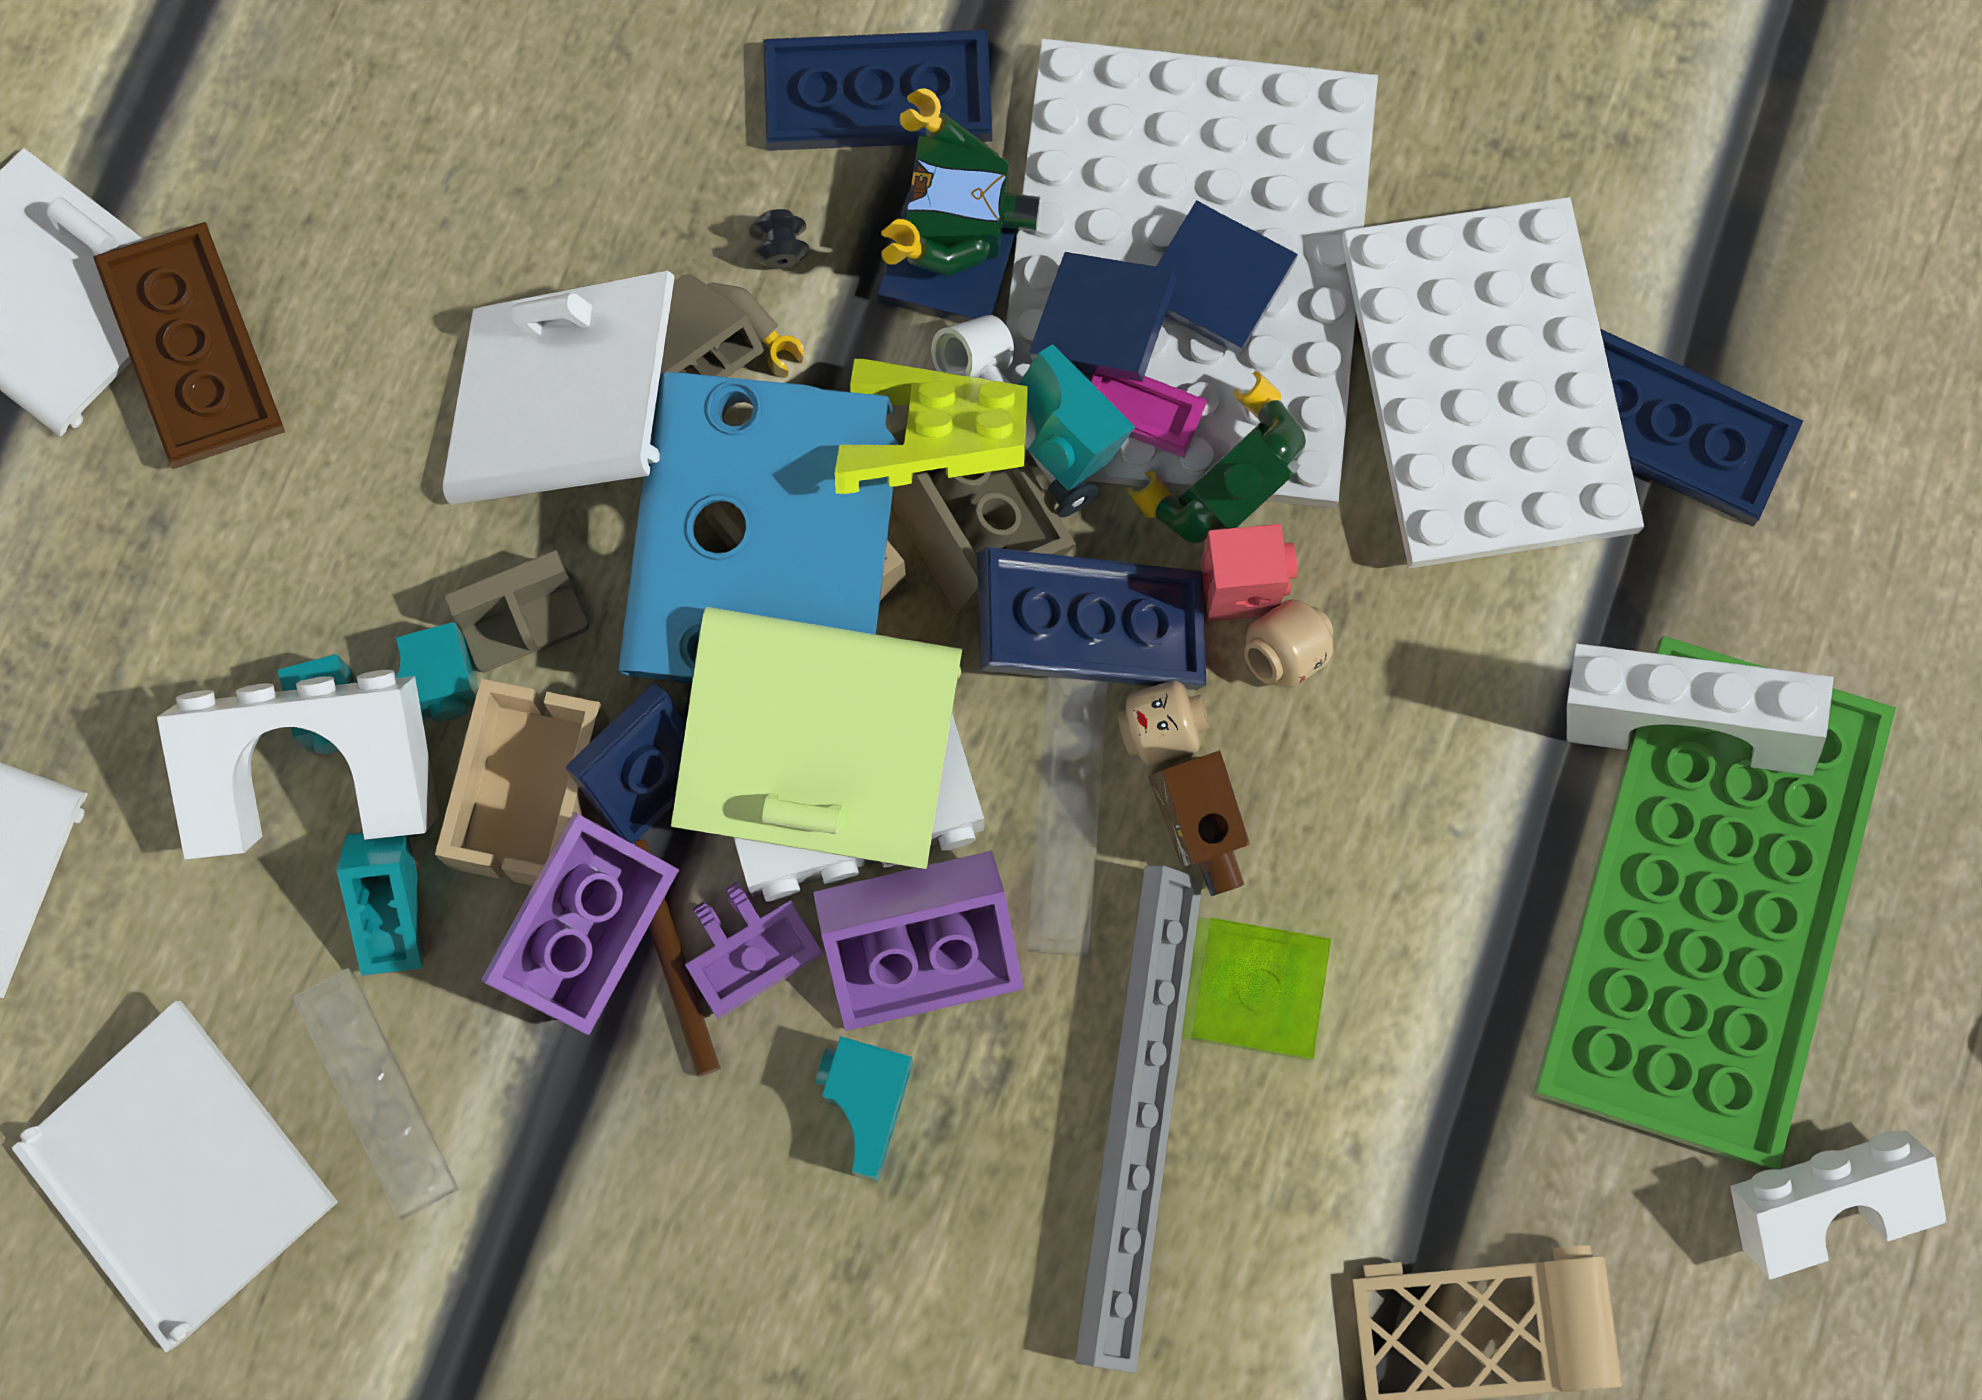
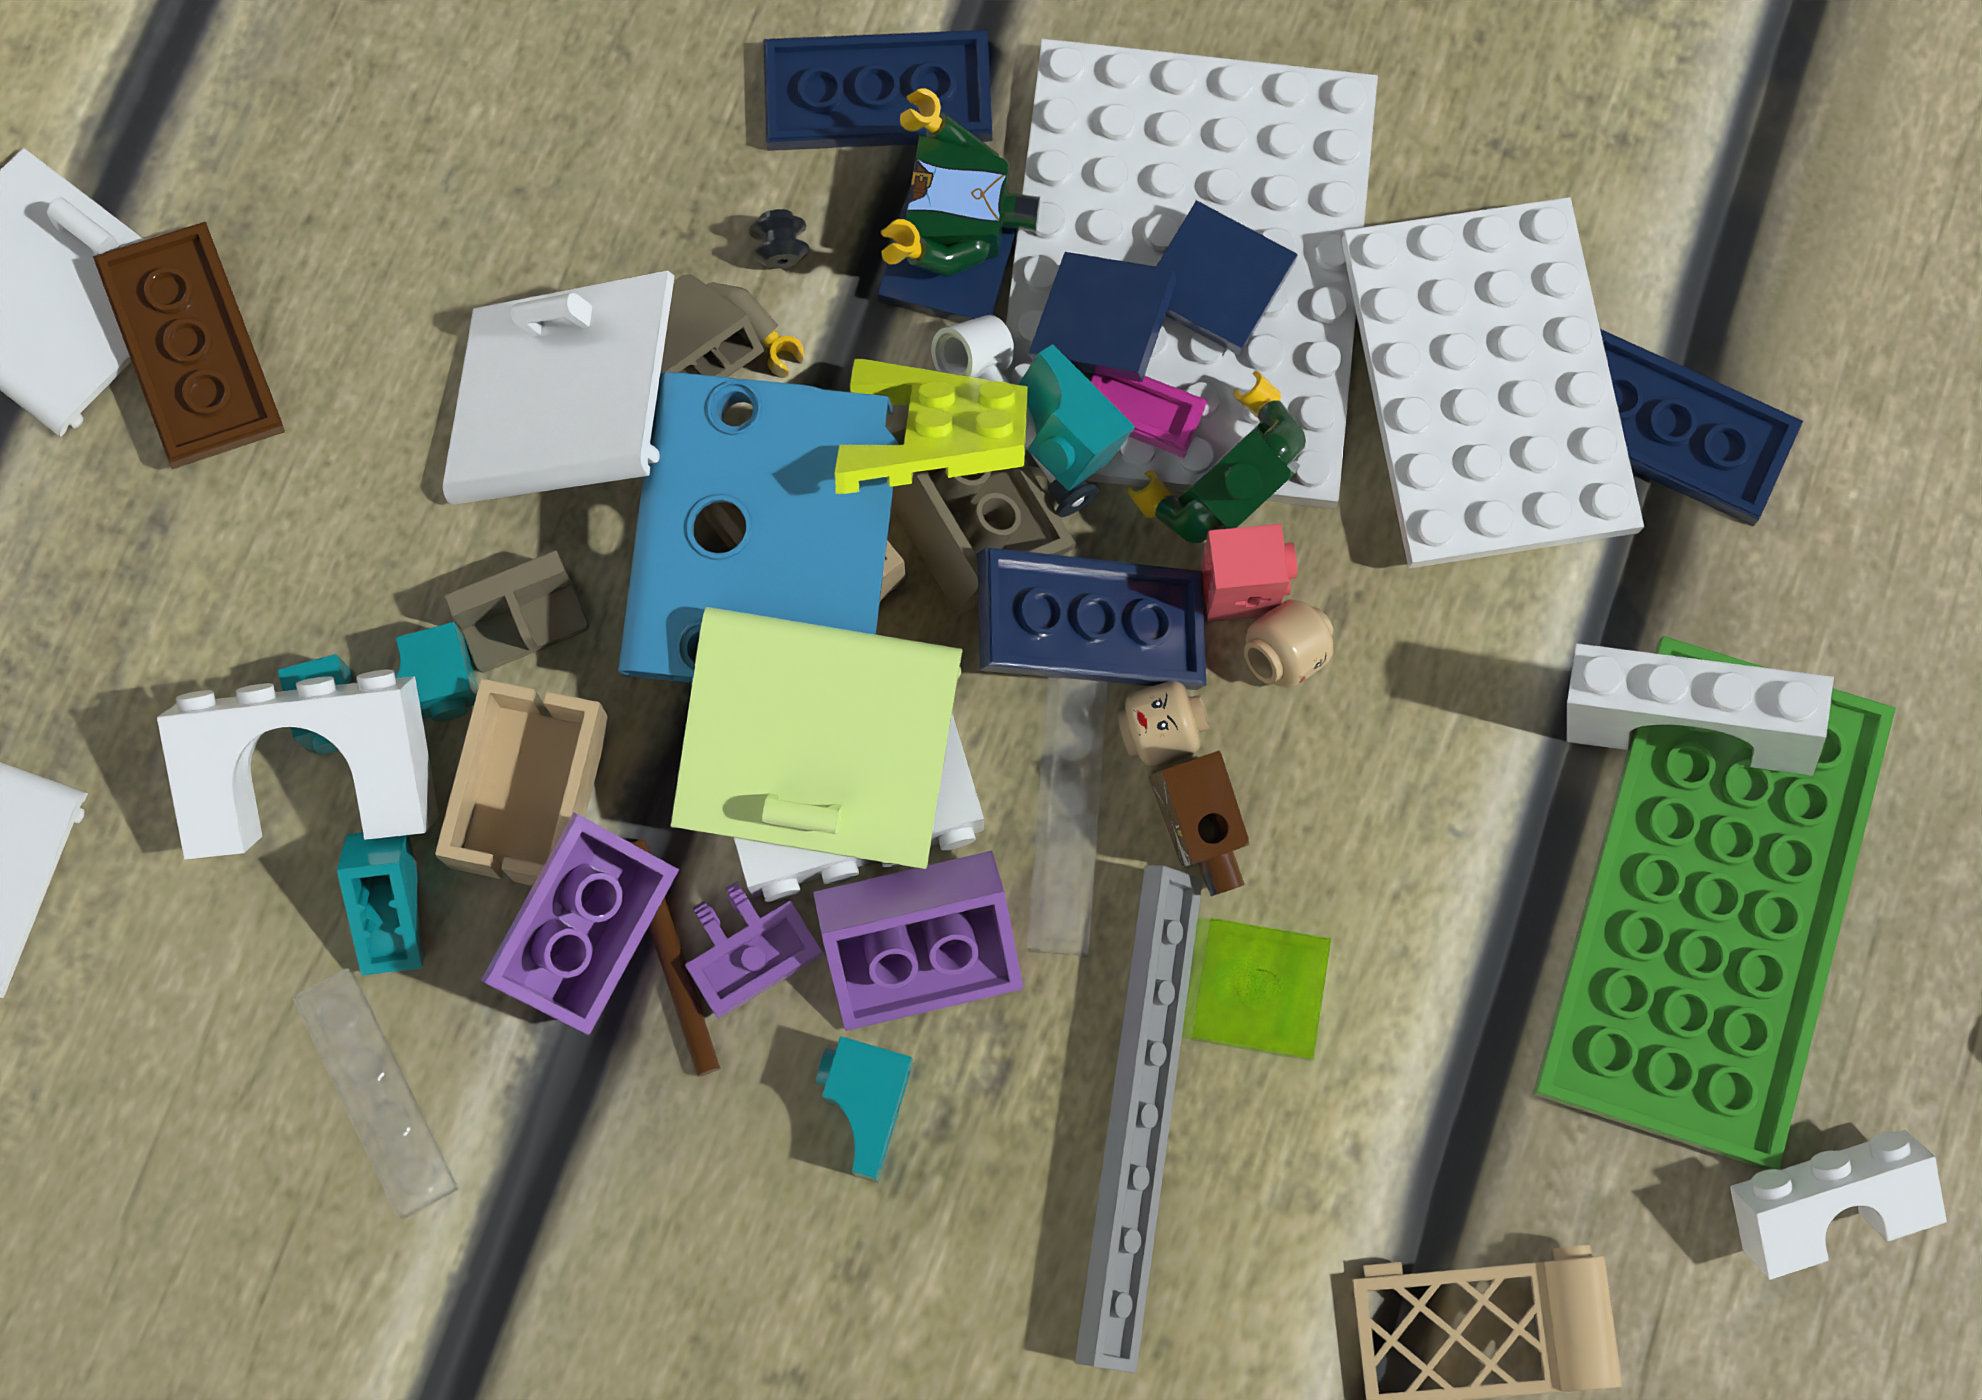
(174, 1176): white container -> none
(633, 765): dark blue tile -> none

